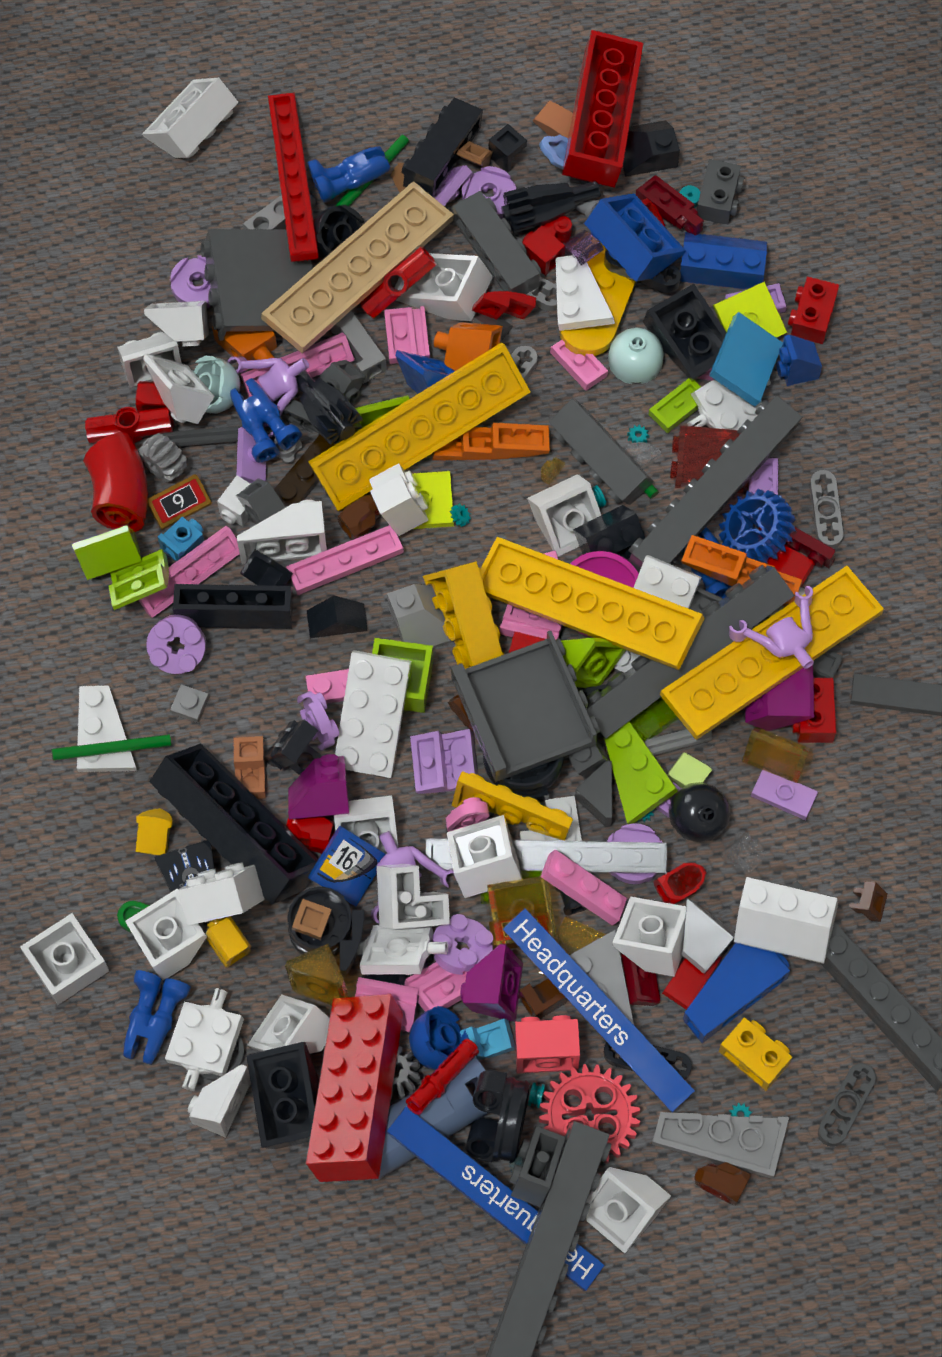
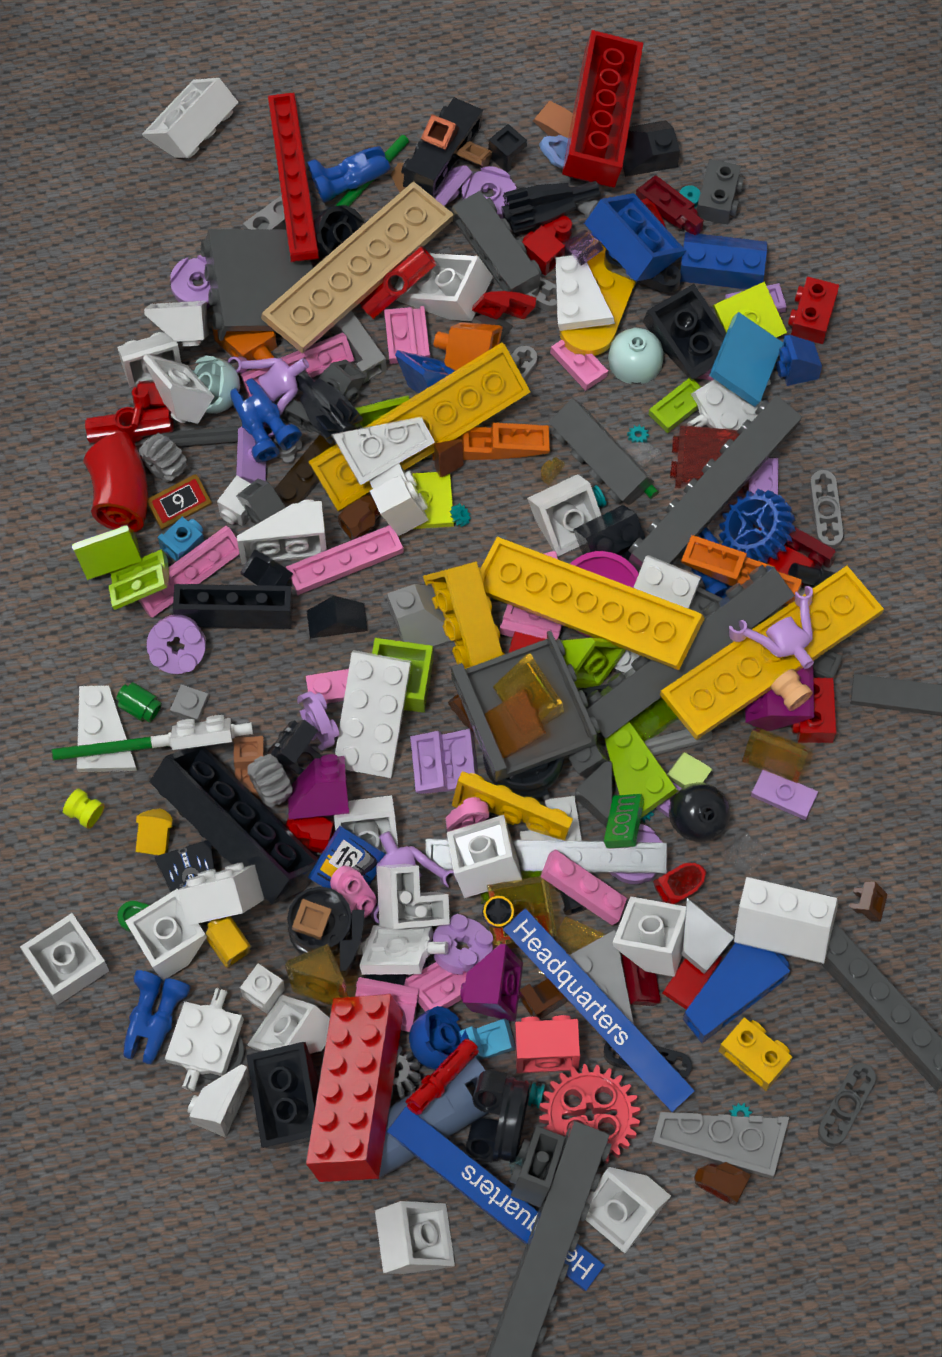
(82, 808): none -> neon yellow wheel
(138, 702): none -> green brick
(140, 402): none -> red hand
(210, 732): none -> white plate
(262, 988): none -> white brick
(269, 780): none -> light grey gear
(358, 893): none -> bright pink plate
(382, 446): none -> white wing
(414, 1237): none -> white slope
(439, 132): none -> copper slope
(448, 456): none -> copper slope
(502, 910): none -> black wheel
(515, 723): none -> clear orange piece
(529, 676): none -> clear yellow slope
(624, 821): none -> green tile
(791, 689): none -> light nougat wheel
(809, 575): none -> black axle

